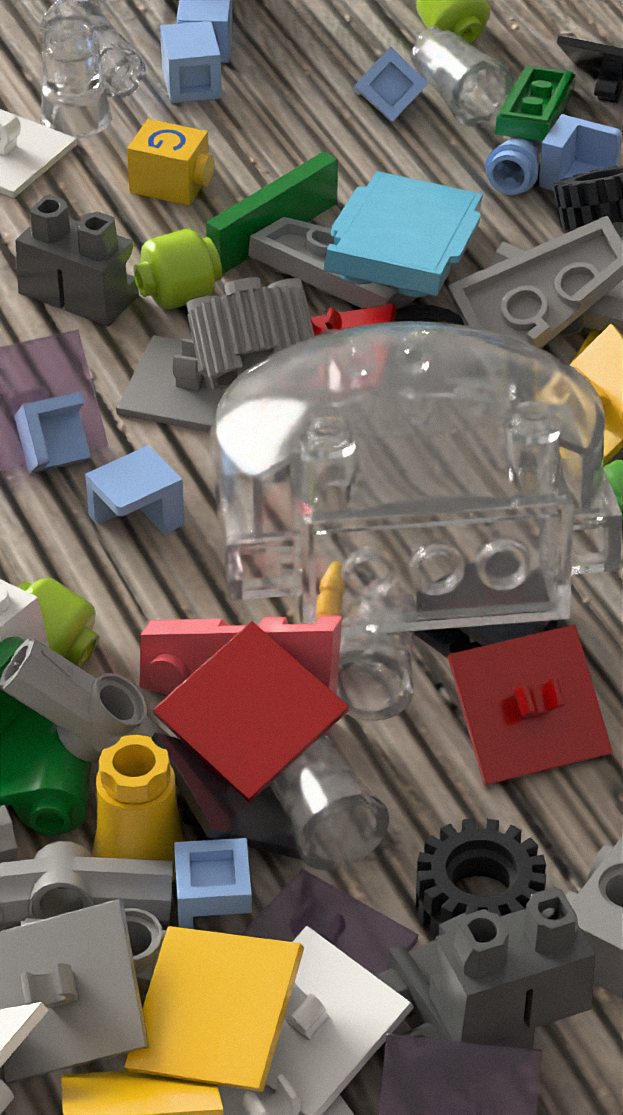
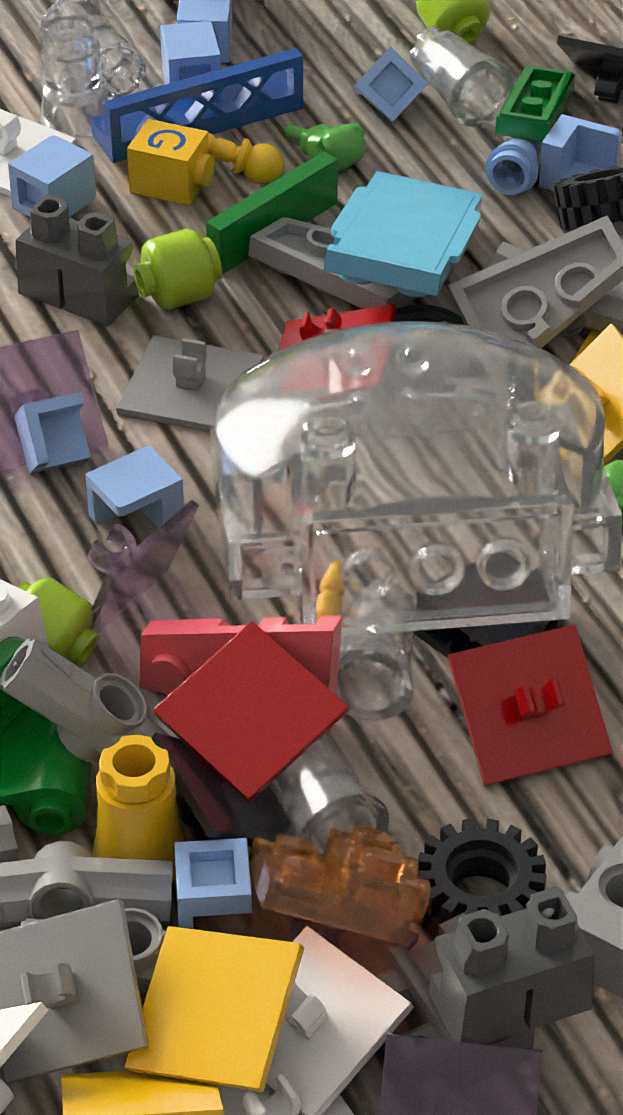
(52, 169): none -> light blue panel
(134, 566): none -> piece
(206, 101): none -> blue fence
(246, 326): light grey brick -> none
(258, 162): none -> yellow bar
(340, 141): none -> bright green piece
(354, 885): none -> clear orange plate

